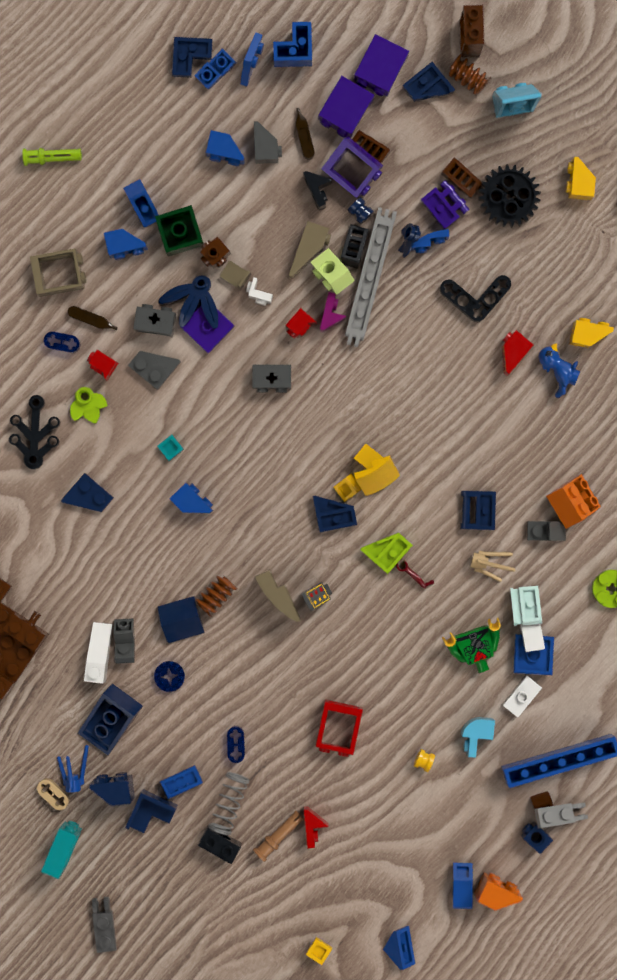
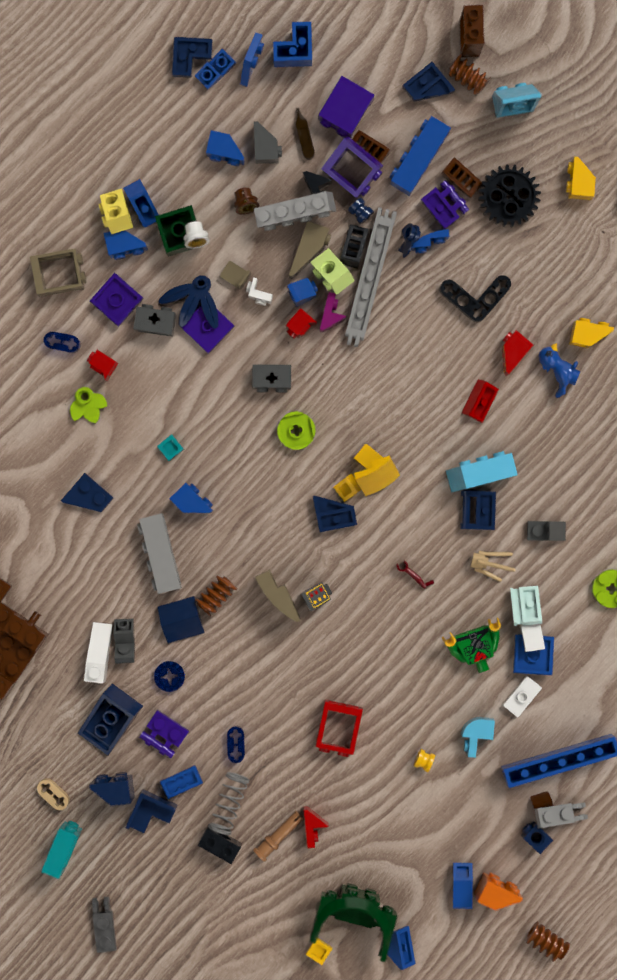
(34, 435): black plant -> none
(71, 781): blue plant -> none
(75, 154): lime pin -> none
(90, 318): dark brown piece -> none
(116, 211): none -> light yellow brick
(116, 299): none -> dark purple plate
(154, 367): dark grey wing -> none
(160, 553): none -> light grey brick
(166, 728): none -> dark purple plate
(195, 235): none -> white piece
(214, 246): reddish brown brick -> none
(245, 202): none -> reddish brown piece
(287, 424): none -> lime plate
(293, 210): none -> light grey brick
(302, 291): none -> blue slope
(358, 908): none -> dark green piece
(380, 65): dark purple panel -> none
(387, 551): lime wing -> none
(420, 155): none -> blue brick
(480, 400): none -> red slope
(482, 471): none -> medium azure wedge
(547, 941): none -> dark orange piece
(573, 501): orange slope -> none

